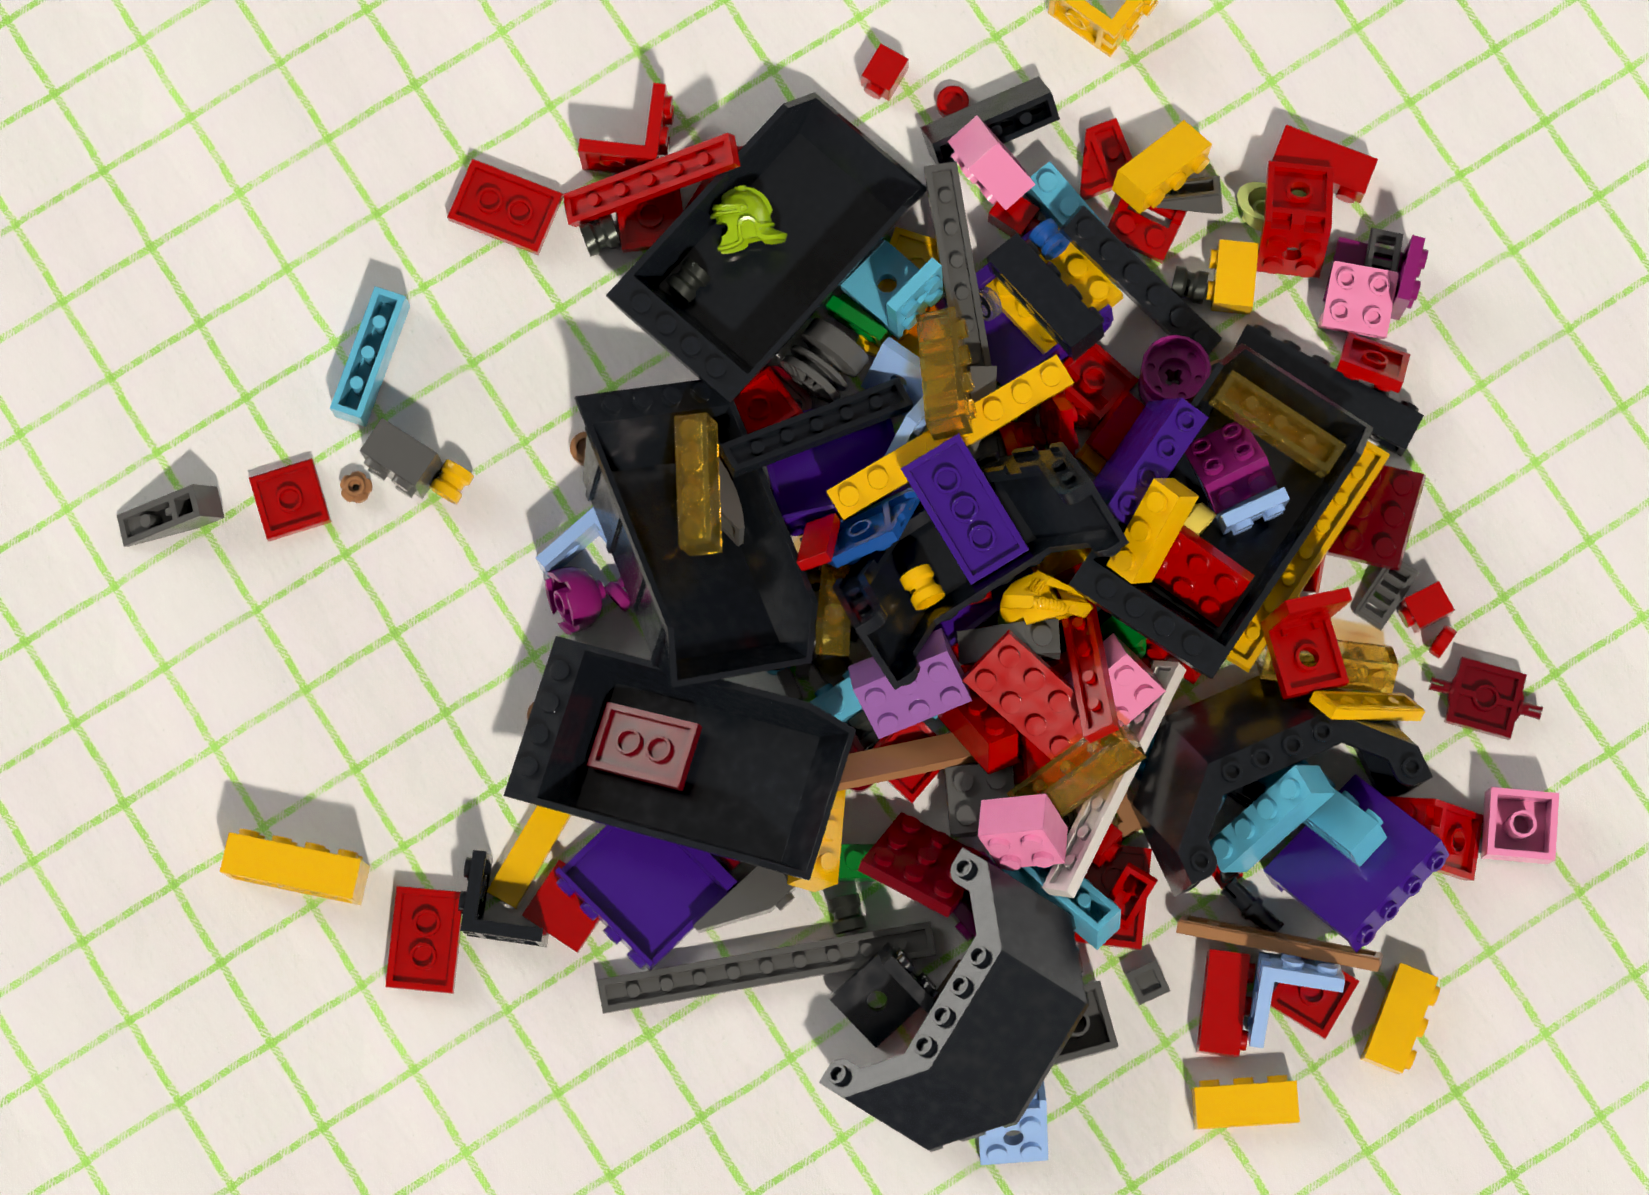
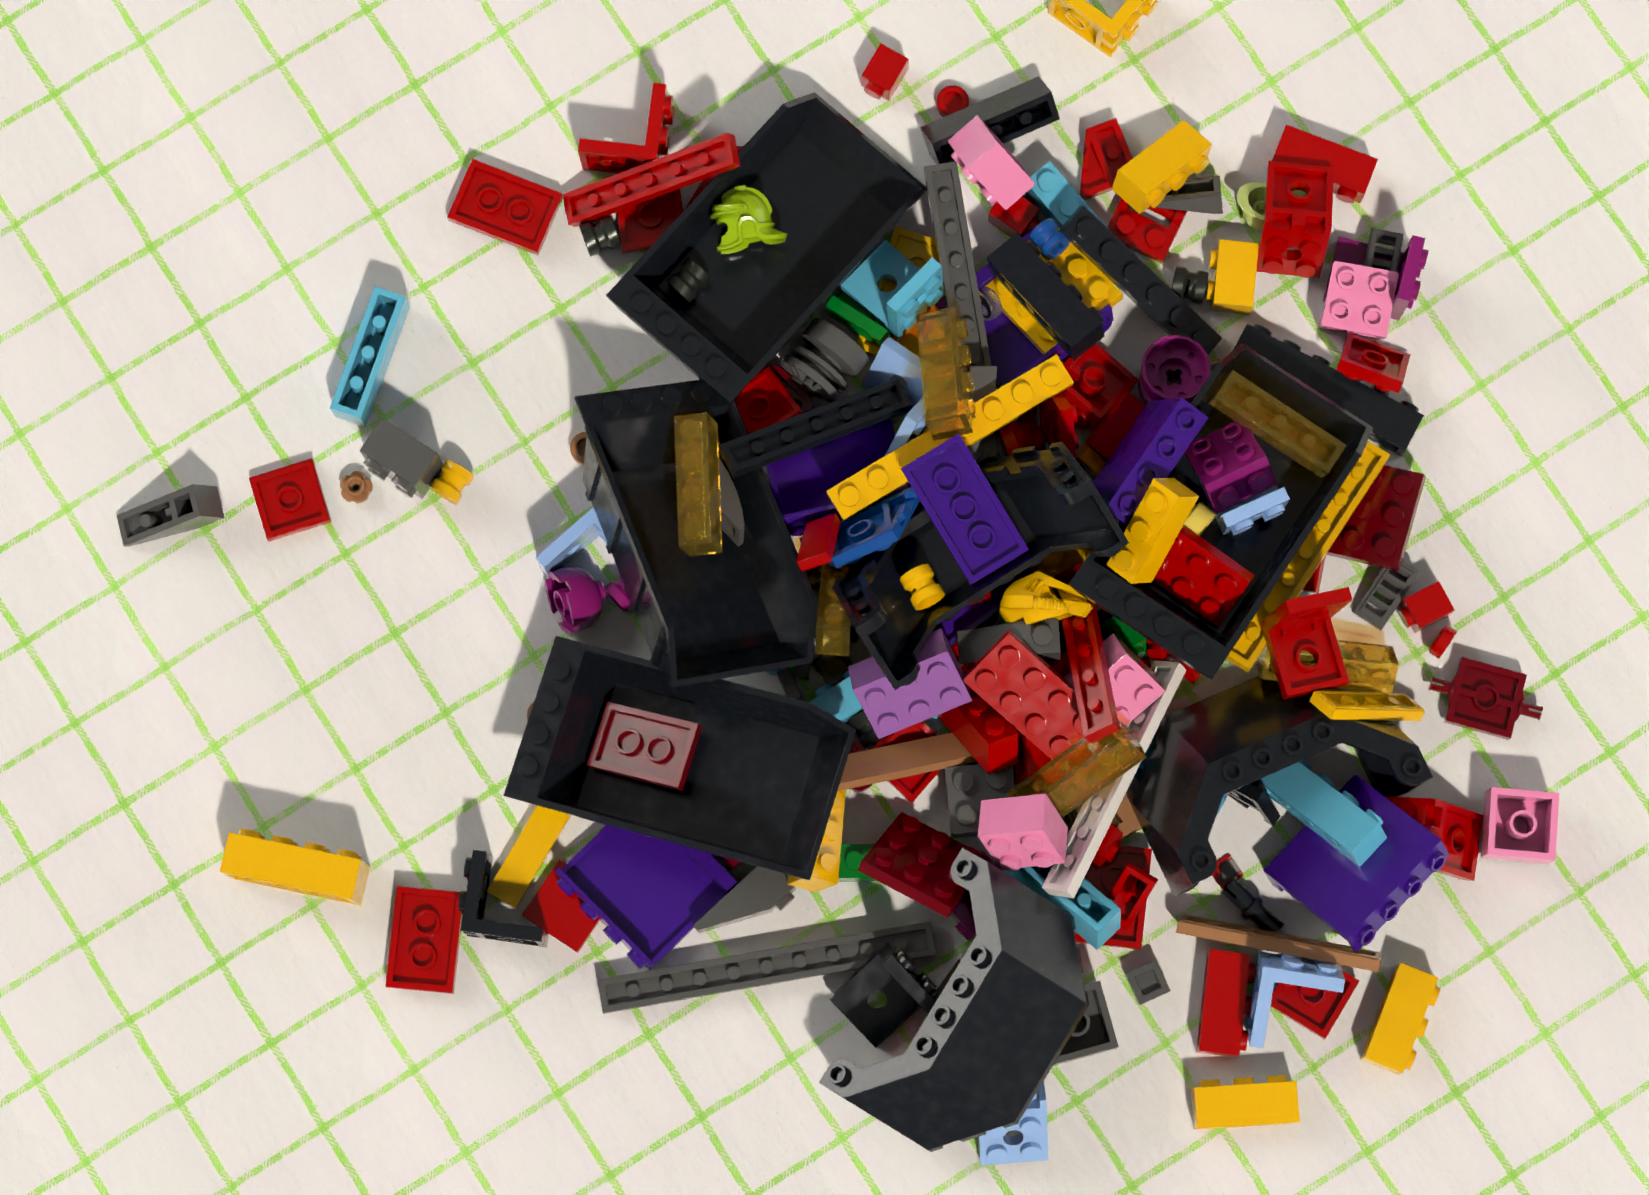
(846, 913): pearl dark grey wheel -> none
(1271, 818): medium azure brick -> none

